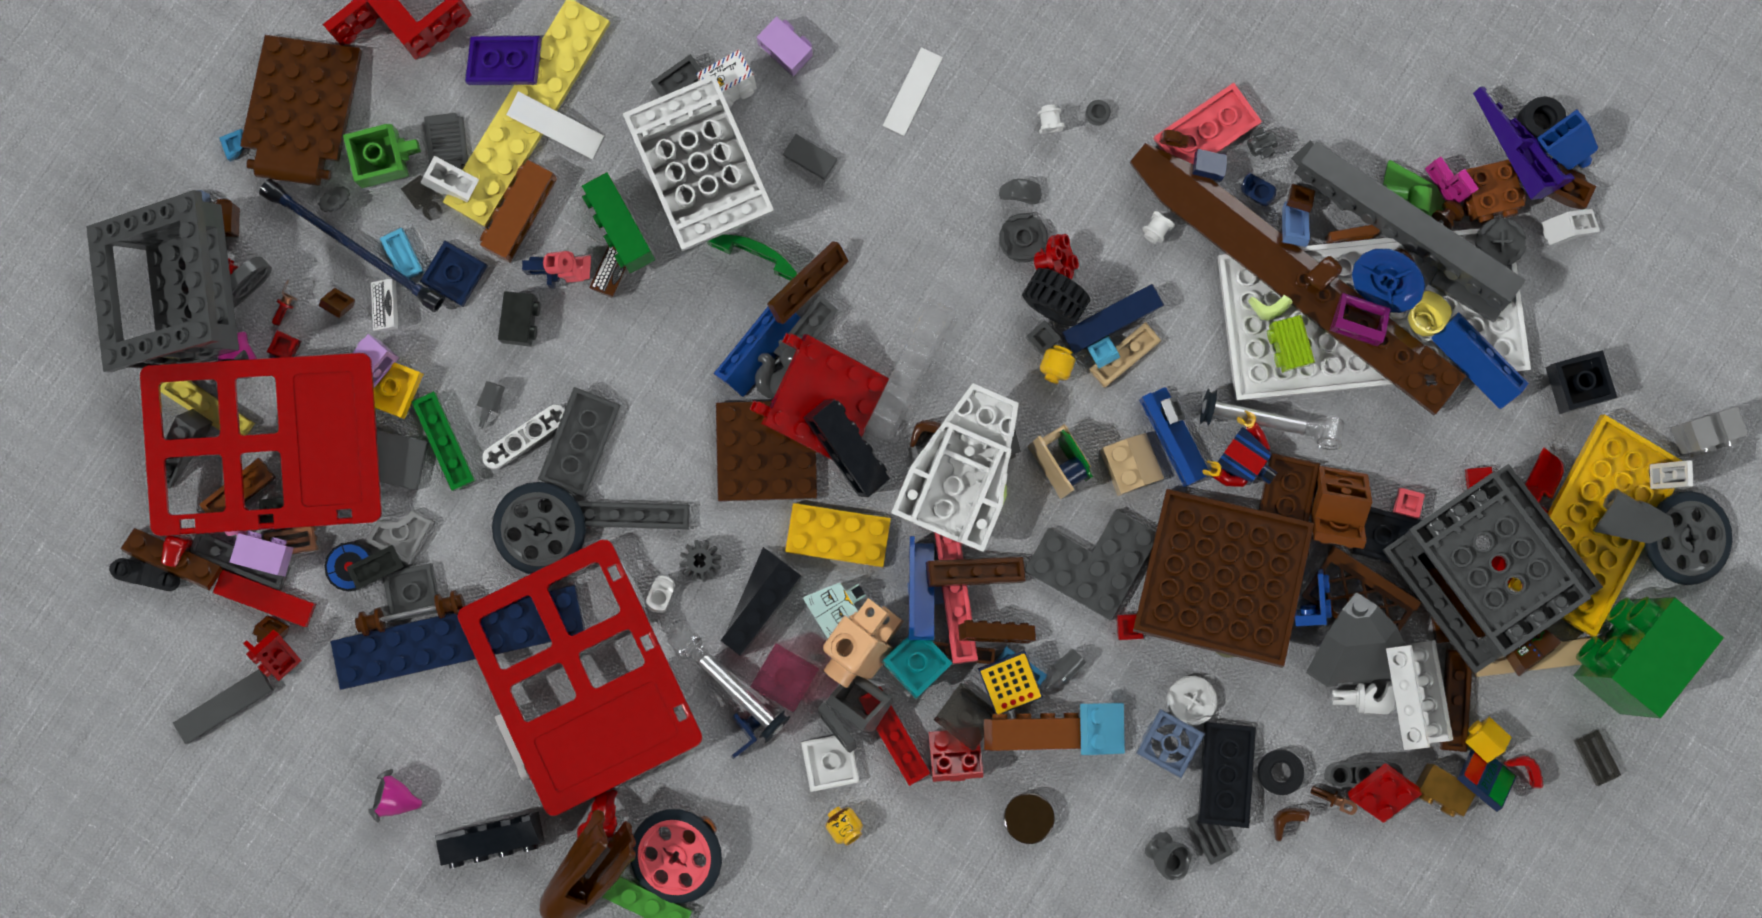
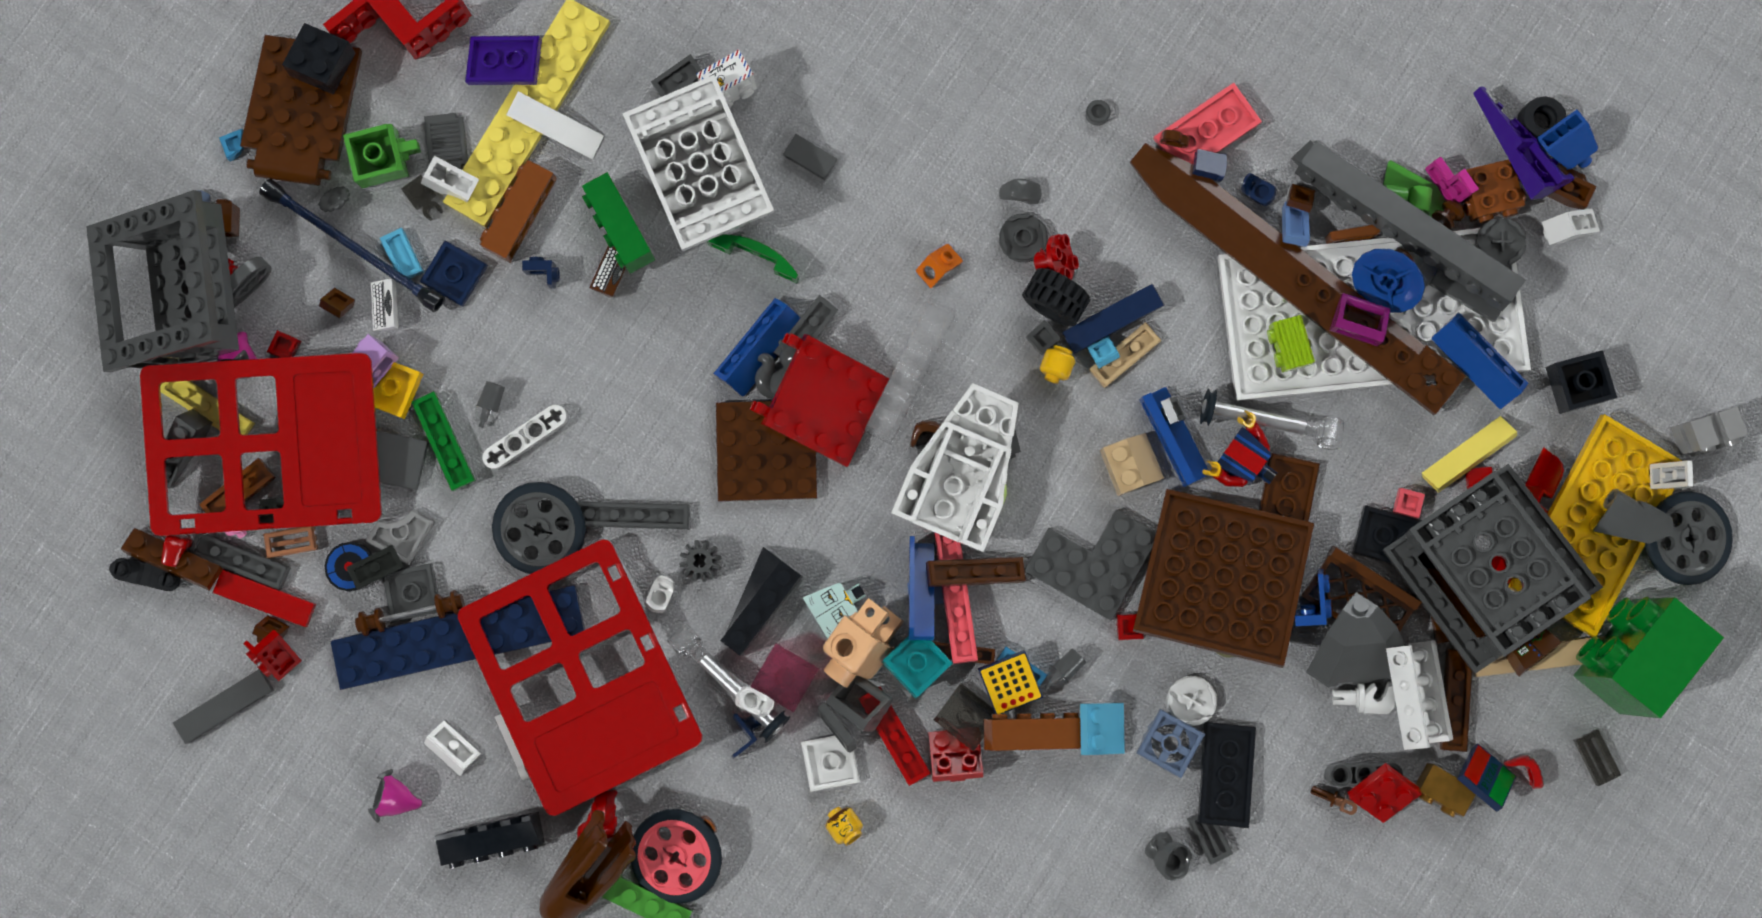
(261, 554): lavender brick -> none
(285, 303): red piece -> none
(318, 58): none -> black brick
(451, 748): none -> white slope
(518, 318): pearl dark grey brick -> none
(567, 266): coral leg -> none
(579, 441): dark grey tile -> none
(754, 701): none -> white hair
(785, 46): lavender brick -> none
(807, 282): reddish brown plate -> none
(838, 535): yellow plate -> none
(846, 447): black brick -> none
(912, 91): white sticker -> none
(941, 261): none -> orange bracket
(996, 632): reddish brown piece -> none
(1029, 818): dark brown tile -> none
(1050, 119): white brick -> none
(1067, 474): piece -> none
(1157, 228): white brick -> none
(1262, 143): dark grey gear -> none
(1270, 312): yellowish green hair -> none
(1287, 815): reddish brown hair -> none
(1296, 769): black tyre -> none
(1324, 272): reddish brown hair -> none
(1341, 507): dark orange bracket -> none
(1429, 314): light yellow cap -> none
(1469, 454): none -> light yellow tile
(1488, 739): yellow brick -> none

